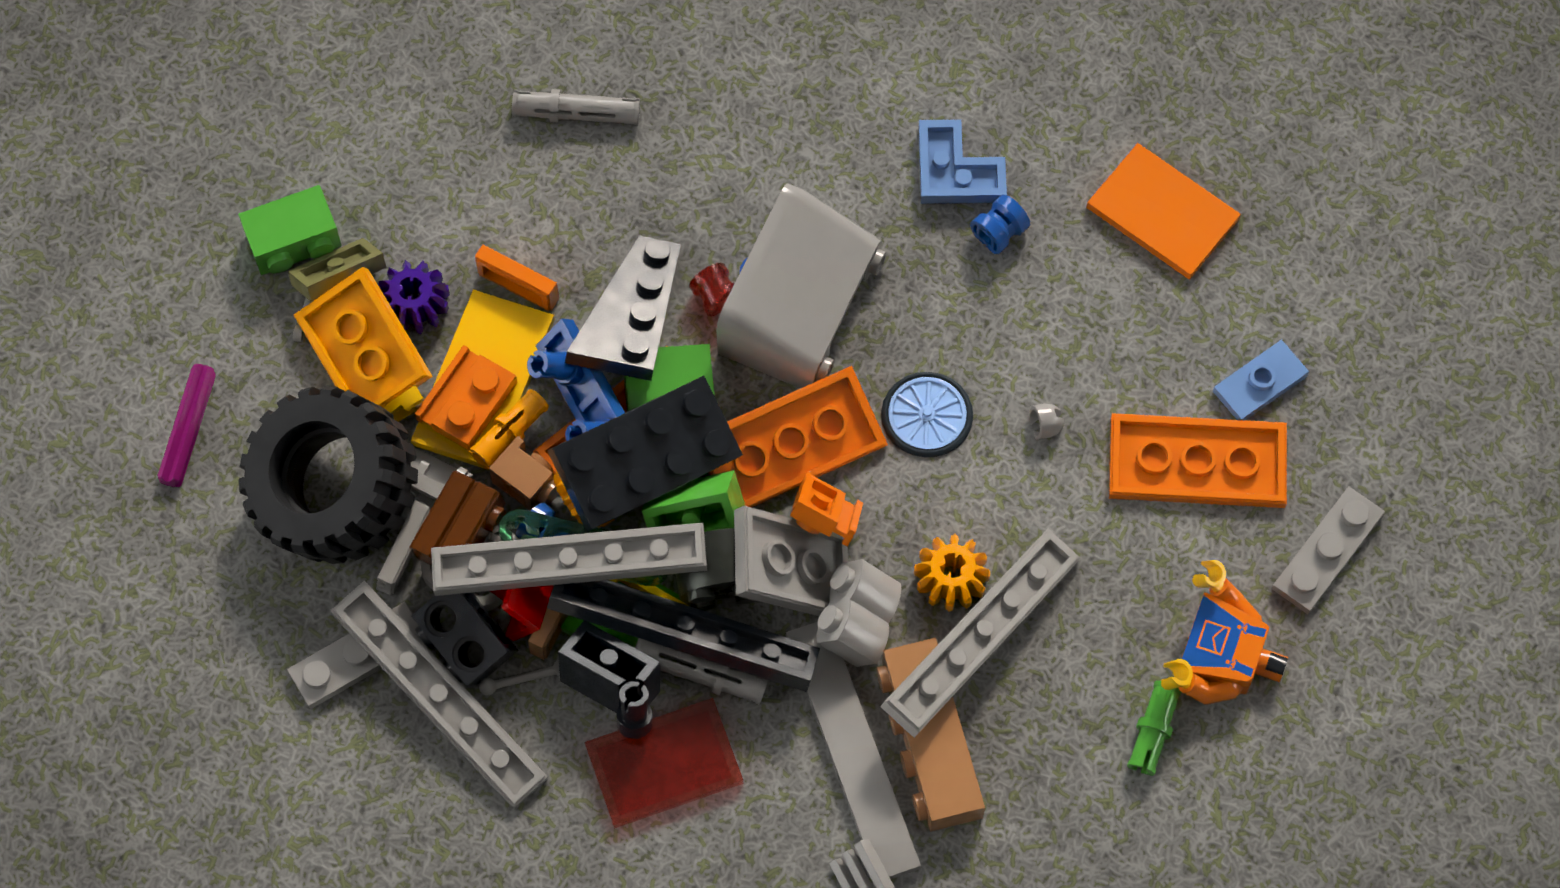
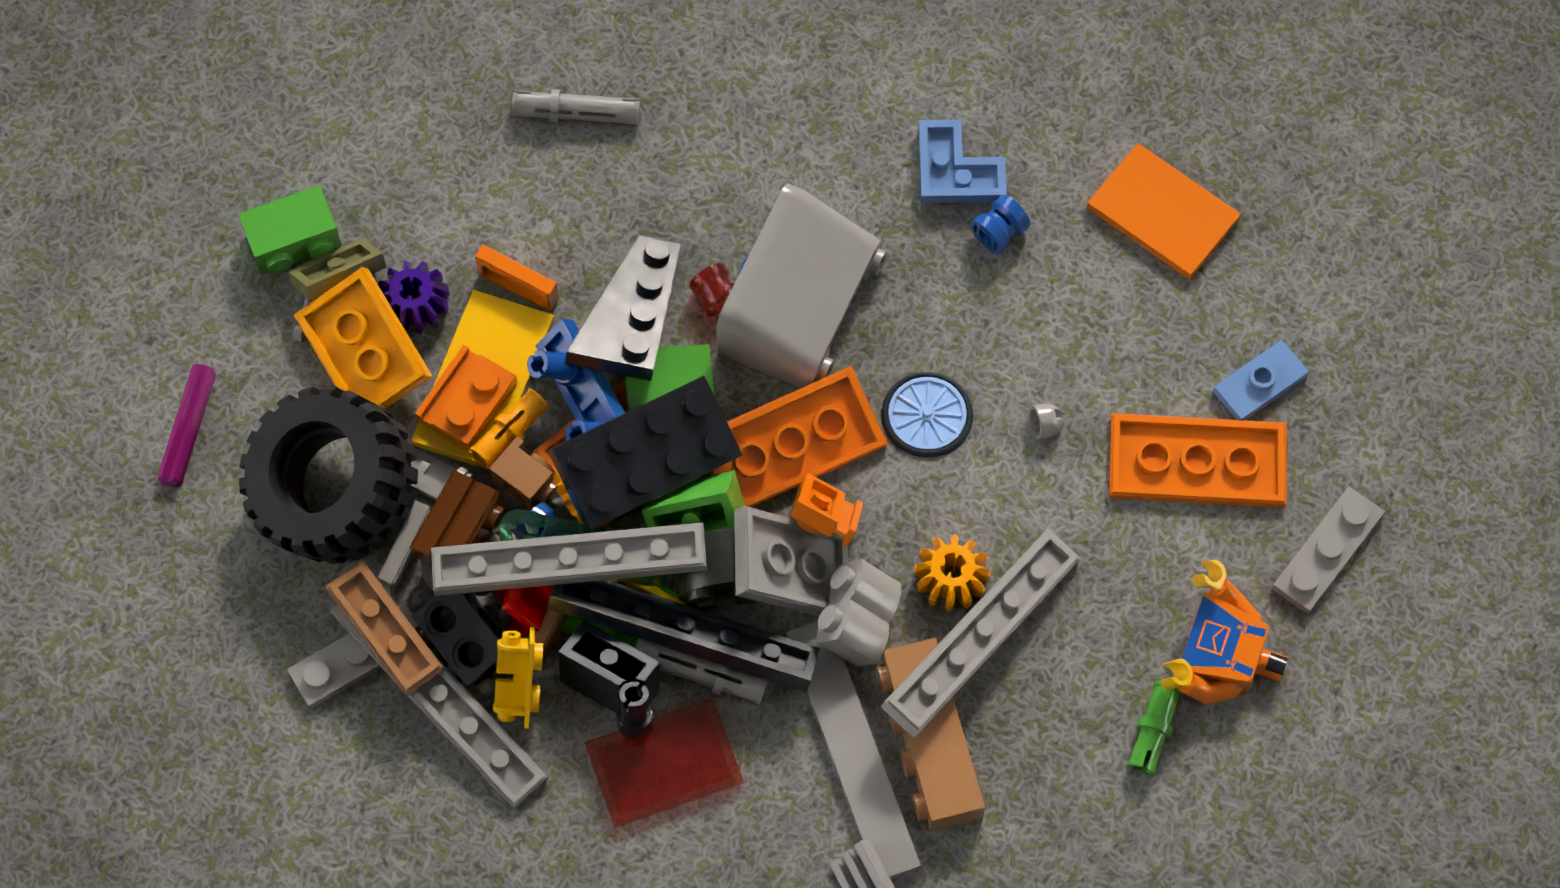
(384, 628): none -> medium nougat tile
(412, 400): yellow tile -> none
(520, 658): none -> yellow hinge

